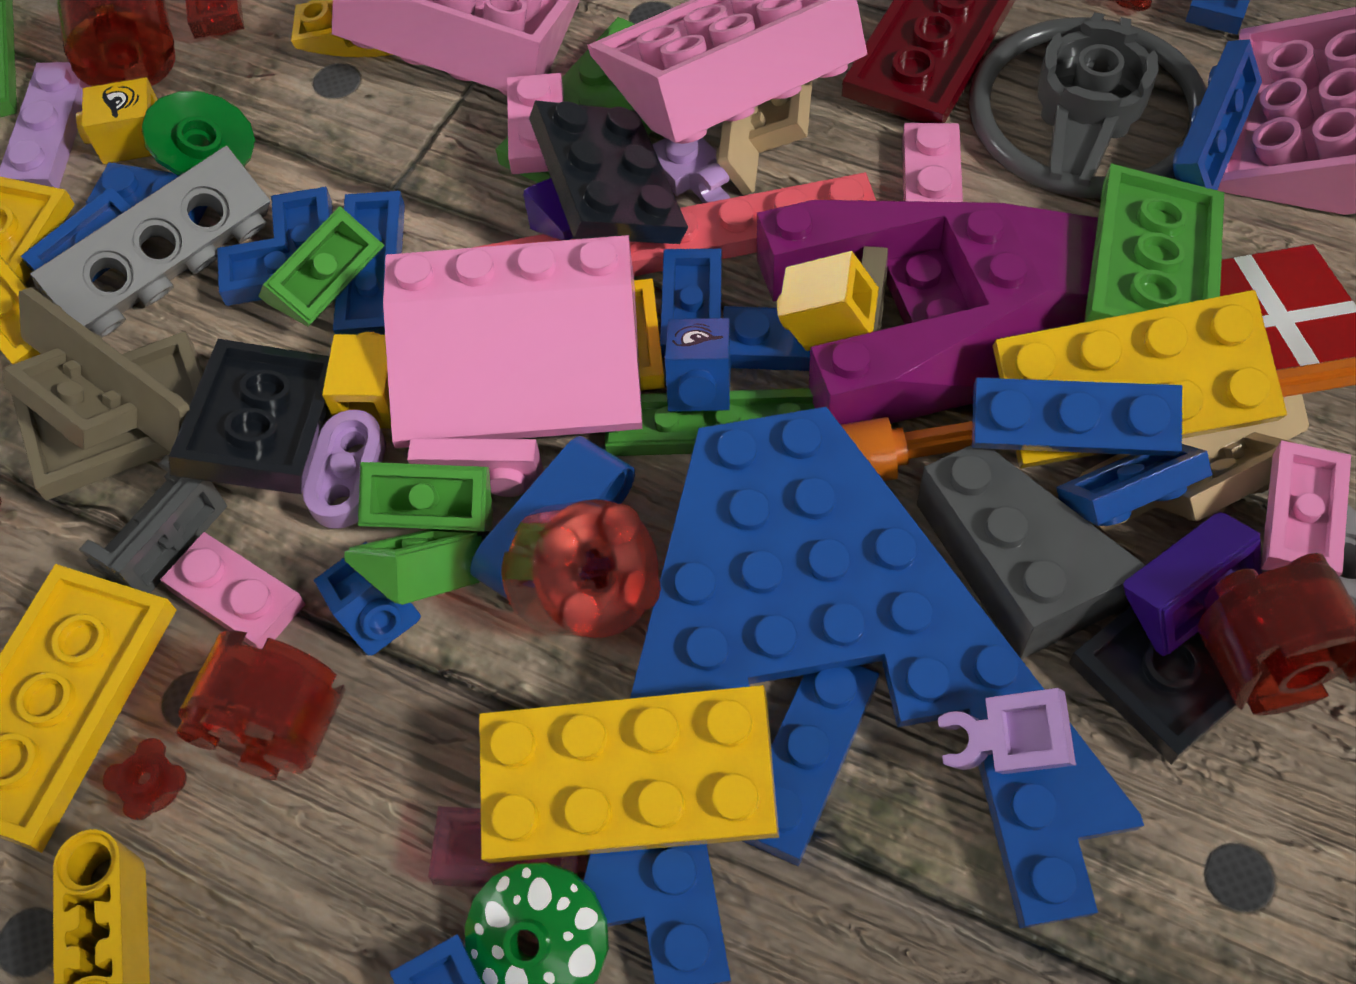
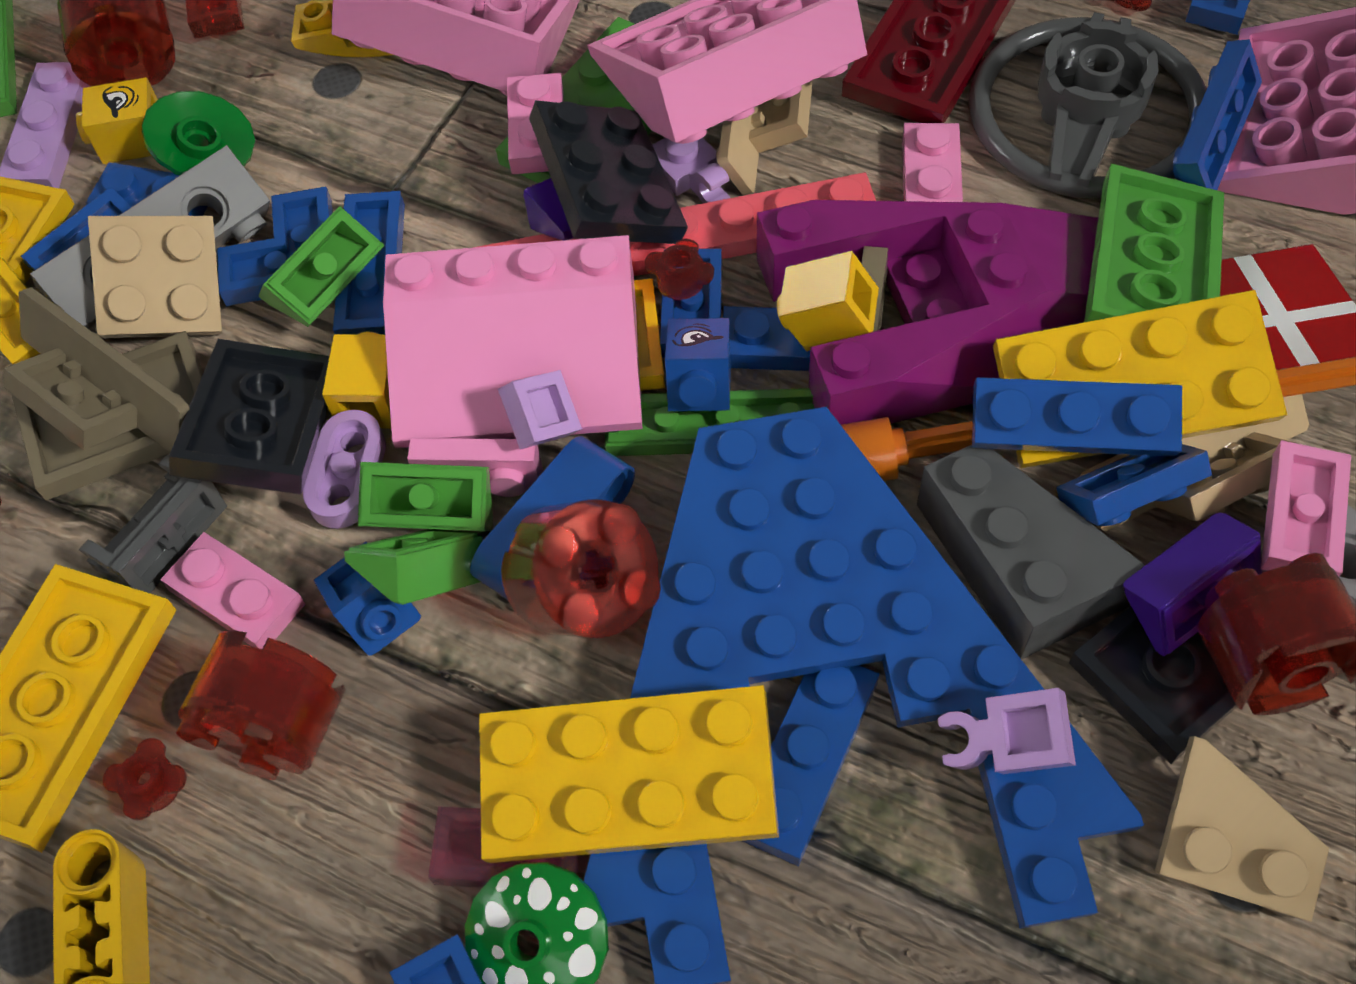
(154, 276): none -> tan plate
(539, 409): none -> lavender plate
(680, 282): none -> clear red plate
(1238, 838): none -> tan wing

